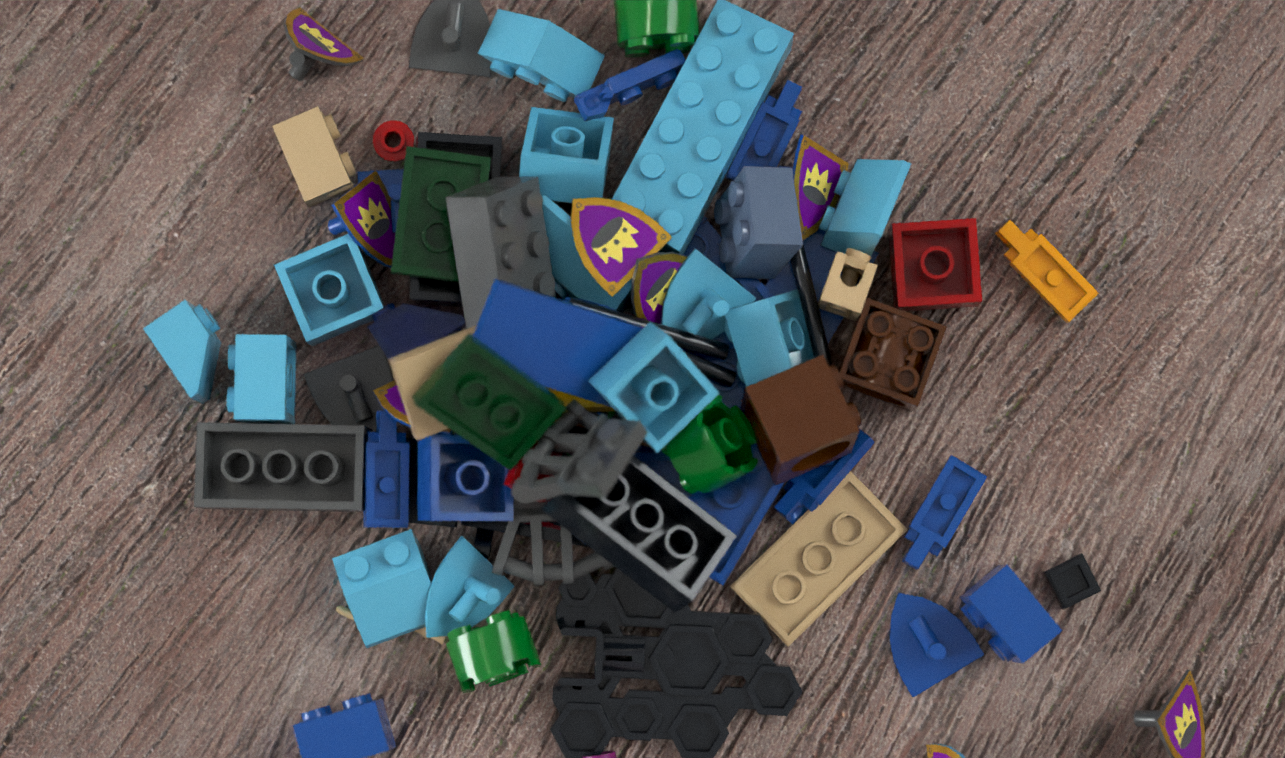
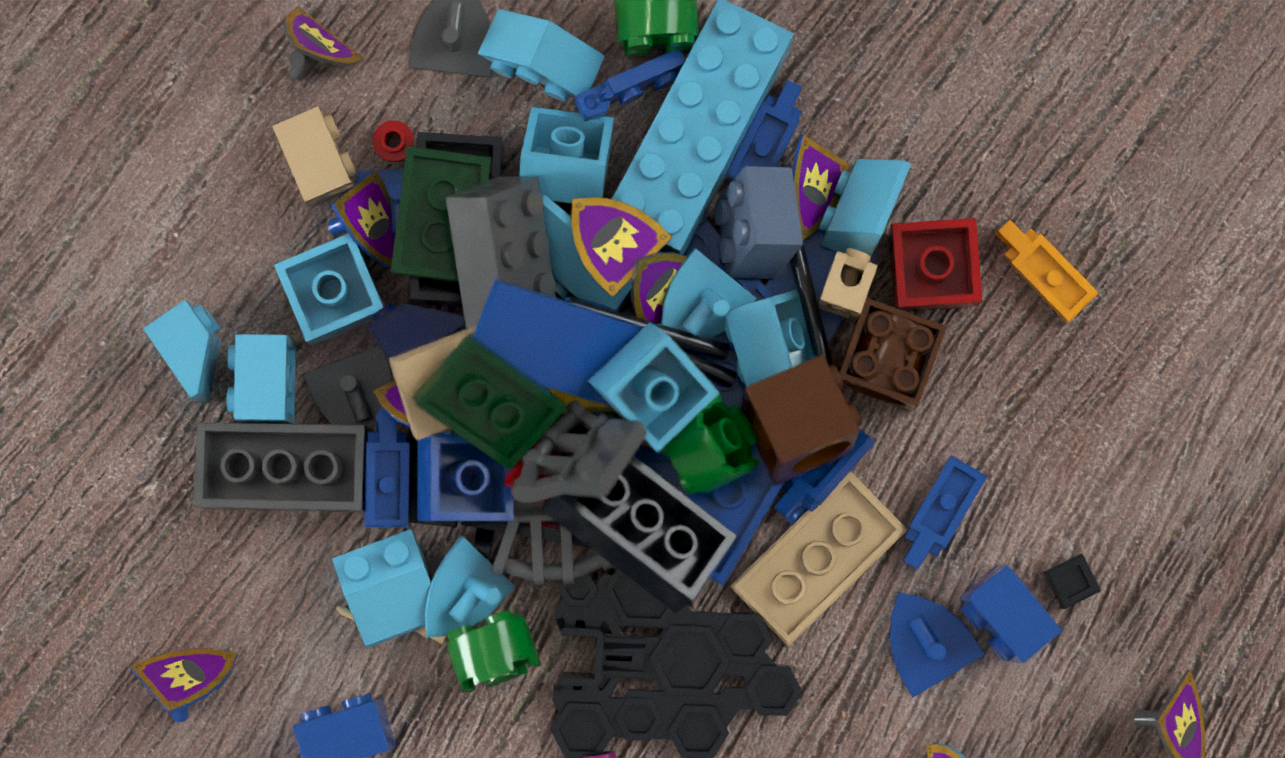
(184, 677): none -> shield

